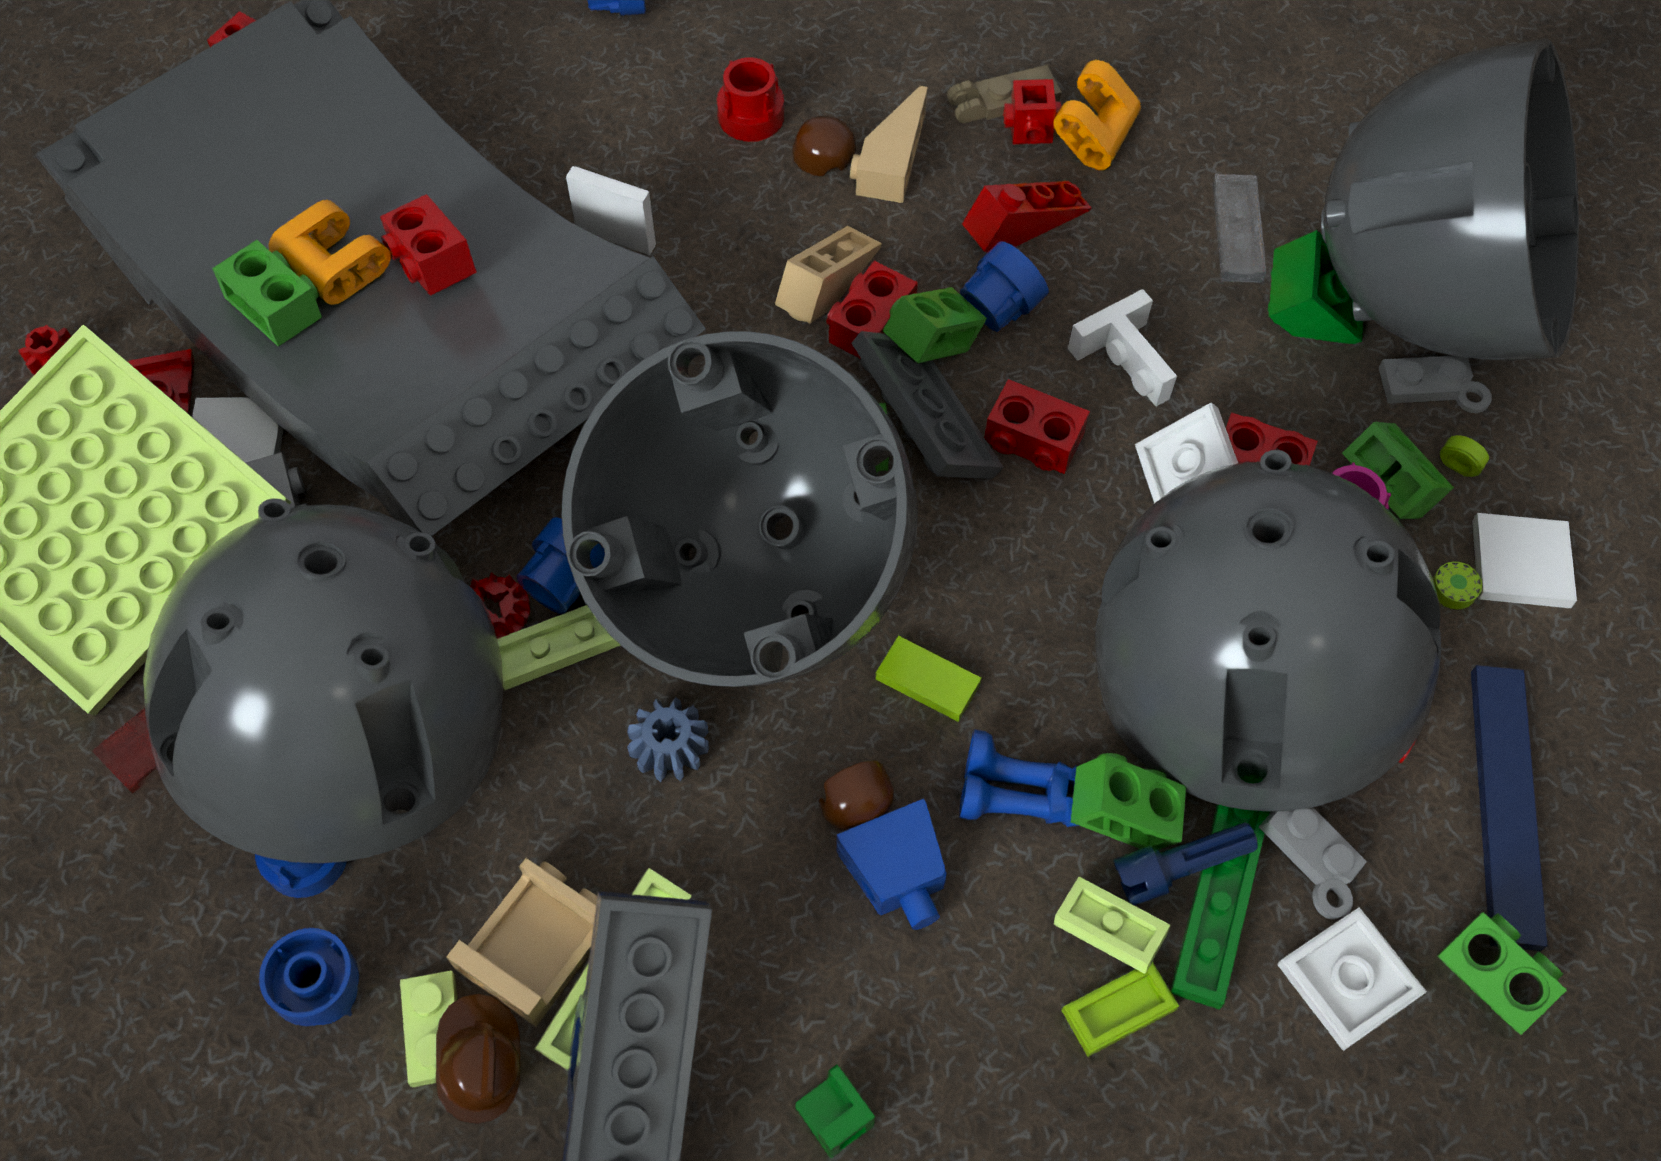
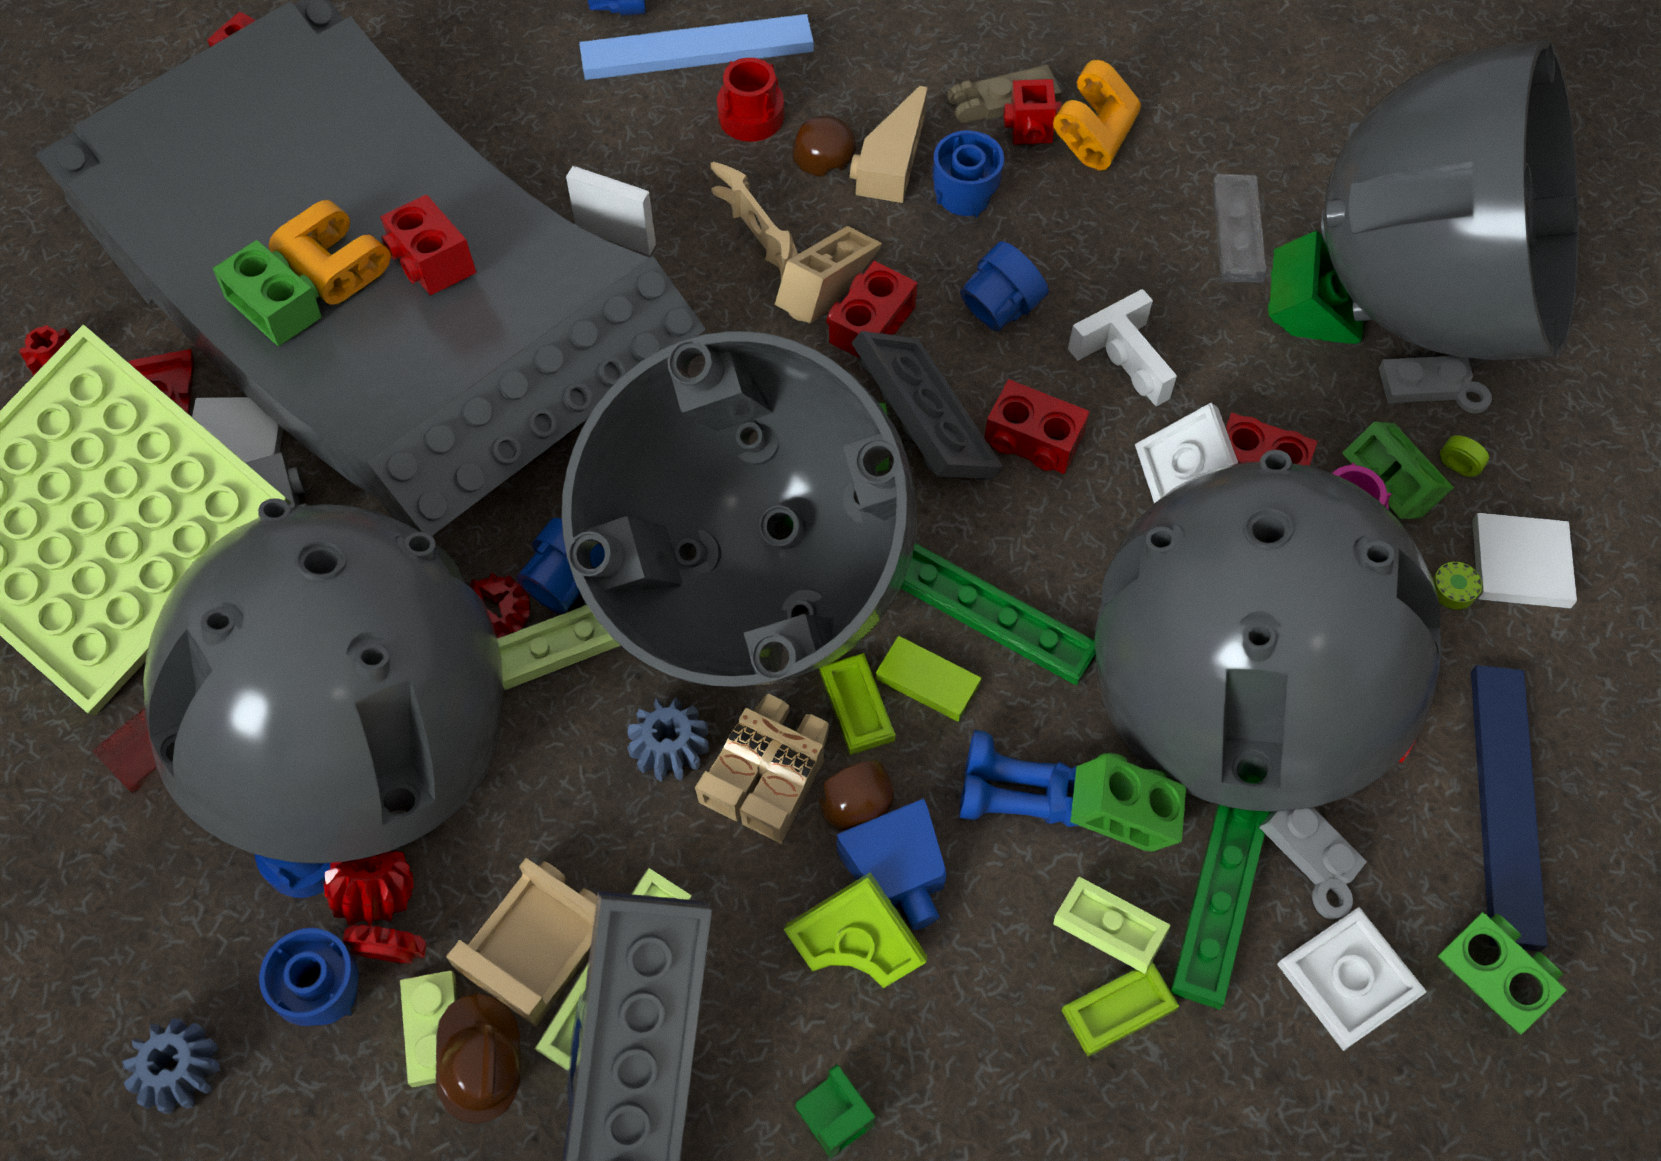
(164, 1087): none -> sand blue gear
(369, 887): none -> red gear
(384, 944): none -> red gear
(695, 46): none -> light blue tile
(765, 769): none -> tan hips
(775, 241): none -> tan piece
(857, 704): none -> lime tile
(858, 931): none -> lime tile
(934, 324): bright green brick -> none
(967, 171): none -> blue piece
(997, 614): none -> green tile
(1022, 211): red slope -> none
(1150, 874): dark blue piece -> none

